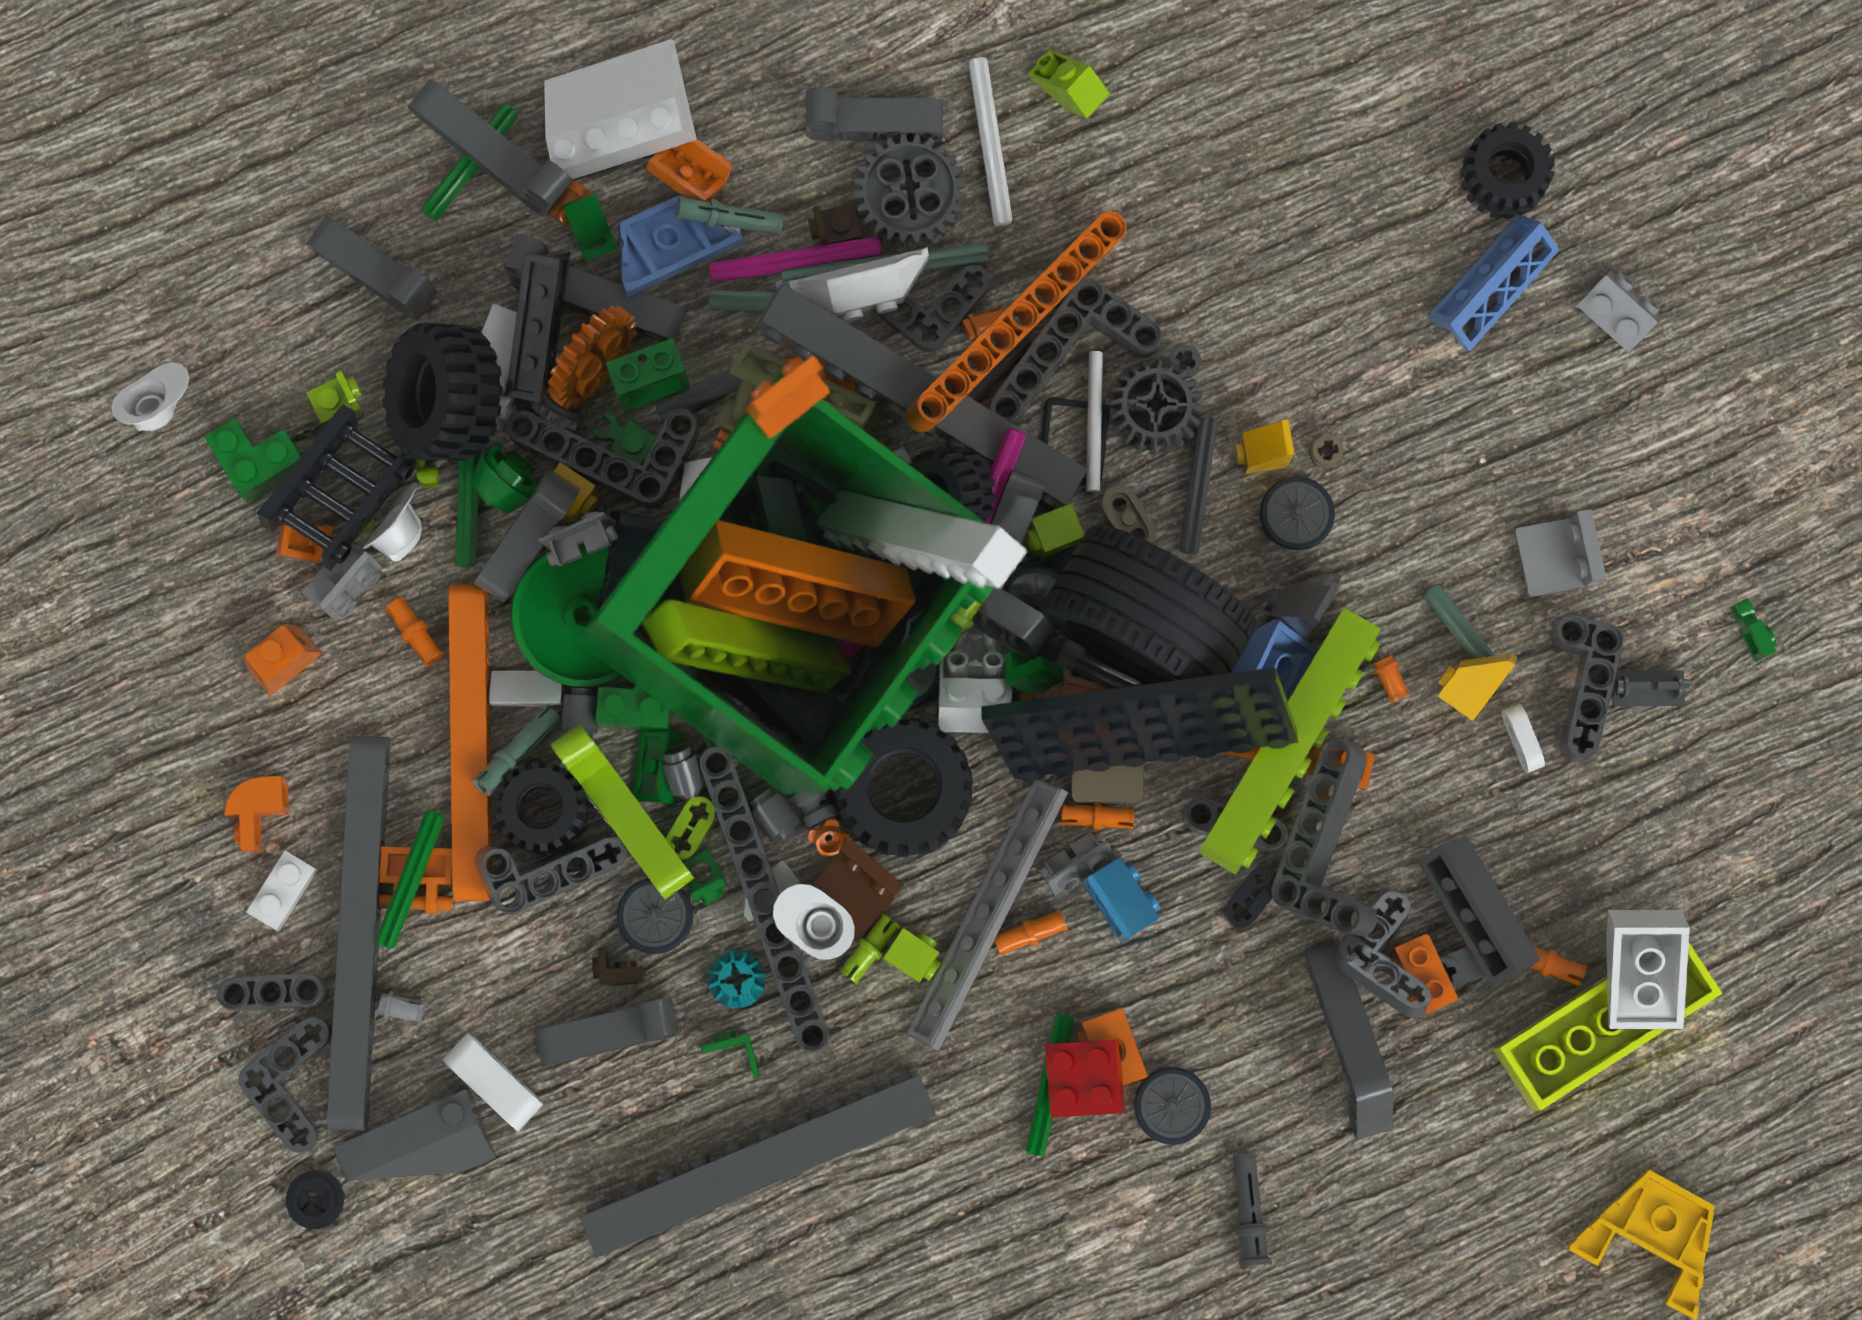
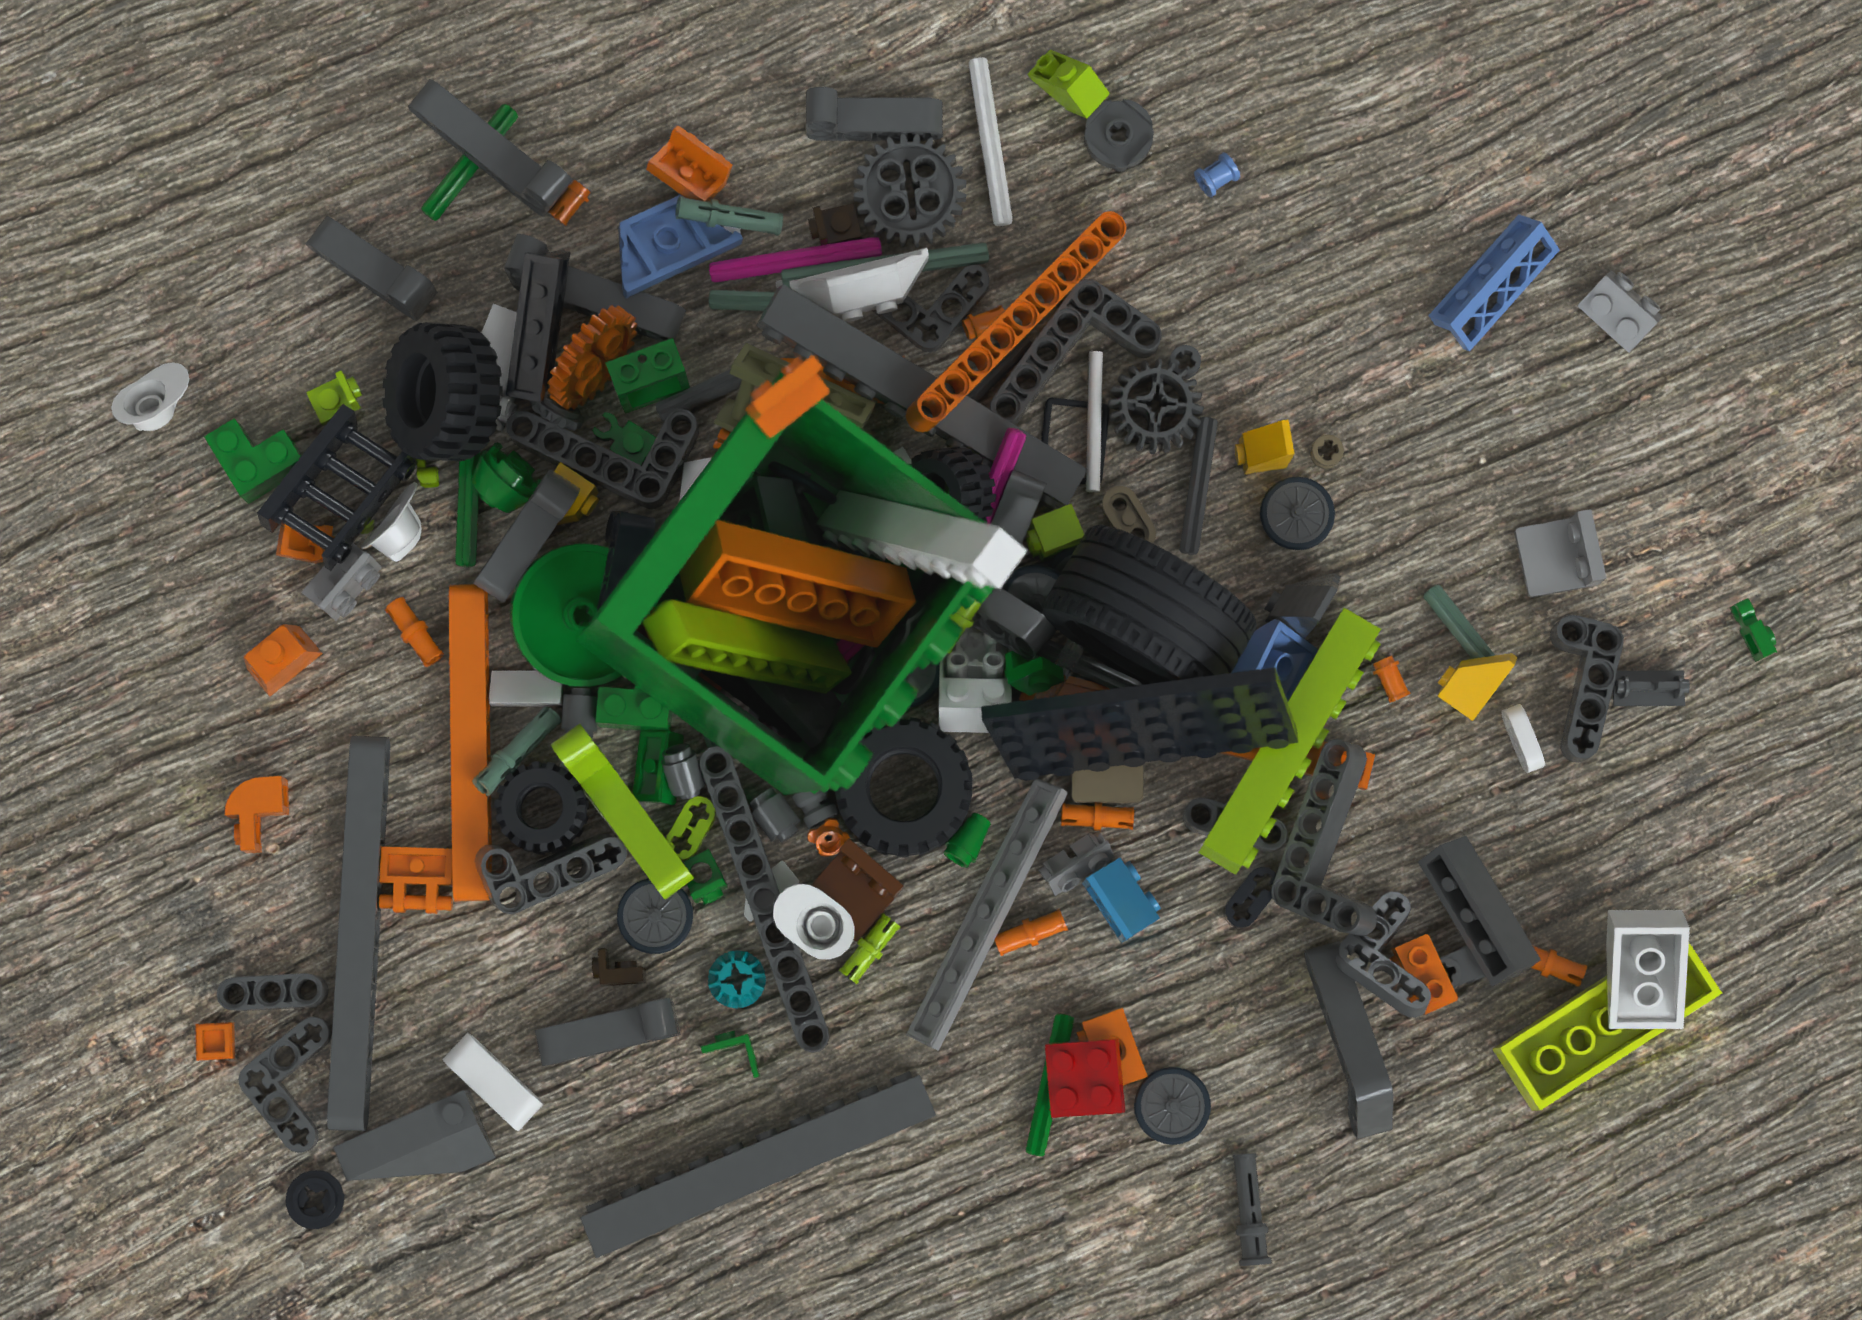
(215, 1041): none -> orange tile
(281, 891): white plate -> none
(401, 1007): light grey pin -> none
(410, 879): green axle -> none
(589, 226): green bracket -> none
(593, 530): light grey hinge -> none
(617, 111): white slope -> none
(914, 955): lime brick -> none
(967, 841): none -> green cone
(1119, 154): none -> dark grey plate
(1217, 174): none -> medium blue bush
(1515, 144): black tyre -> none
(1665, 1223): yellow wing -> none

